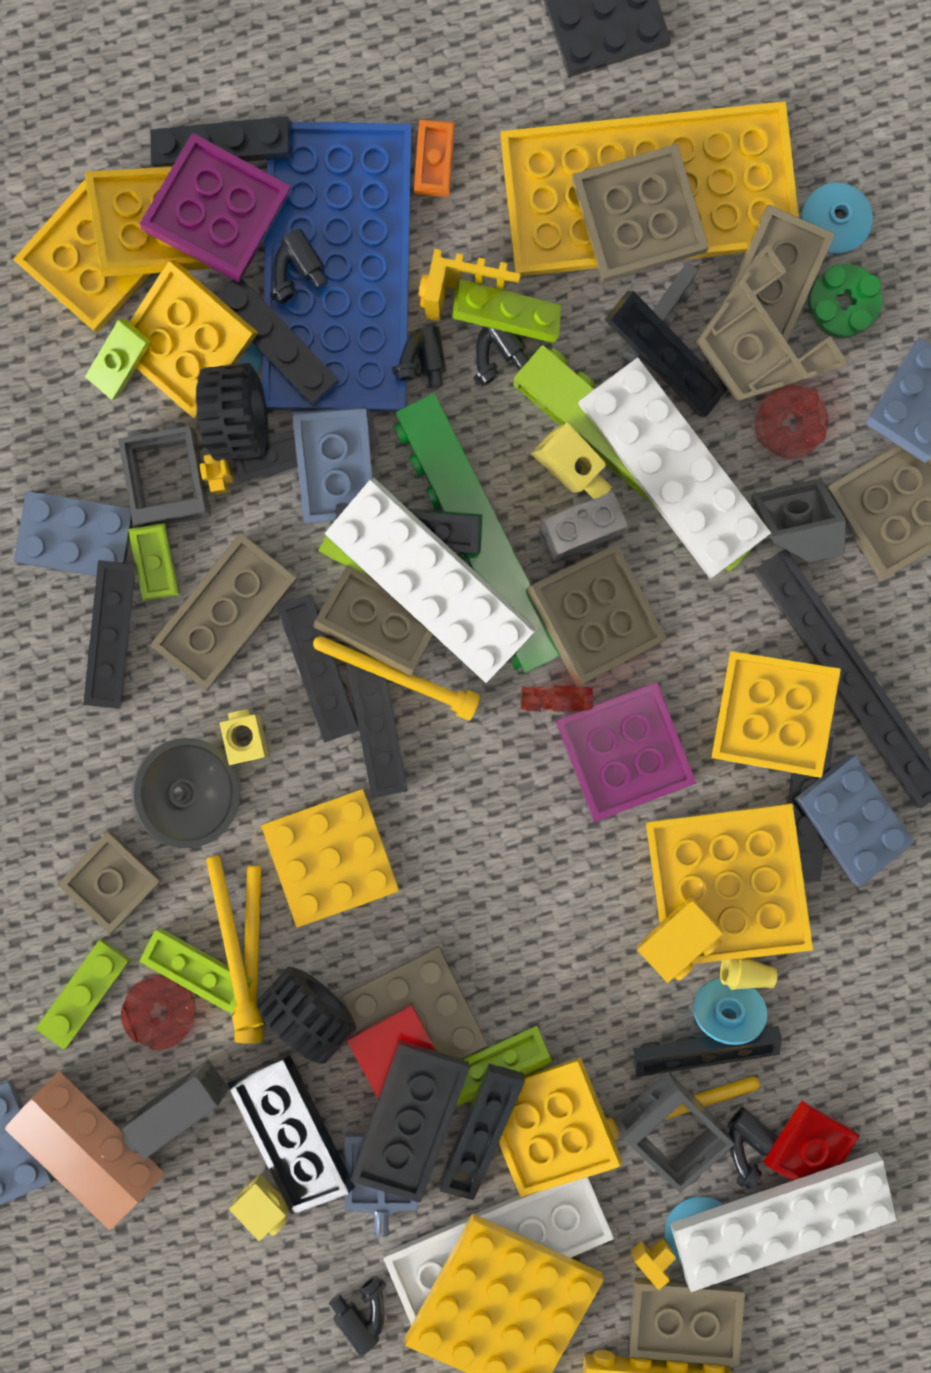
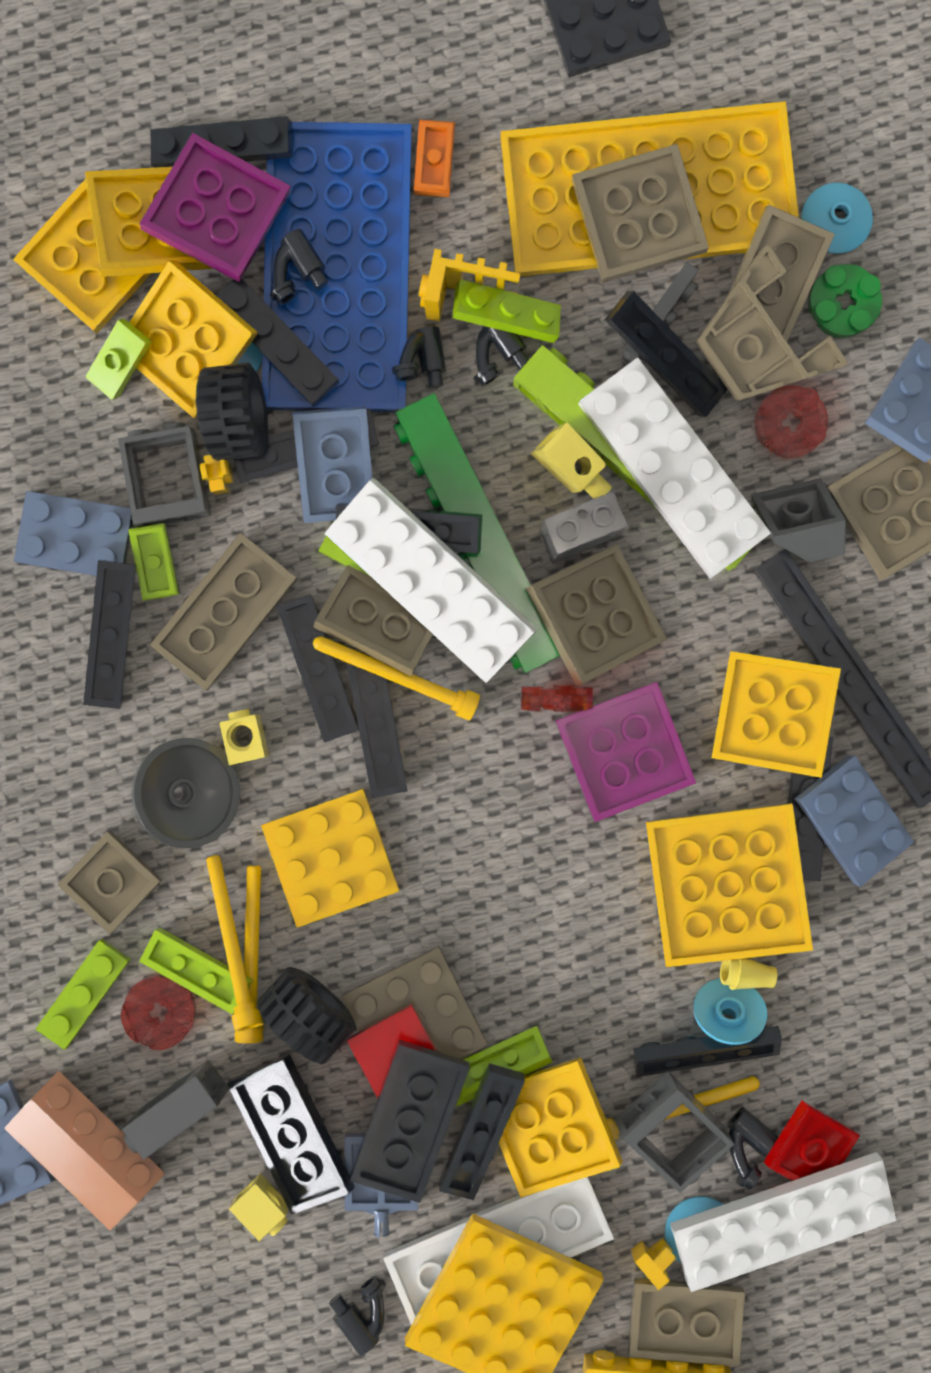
(680, 940): yellow brick -> none

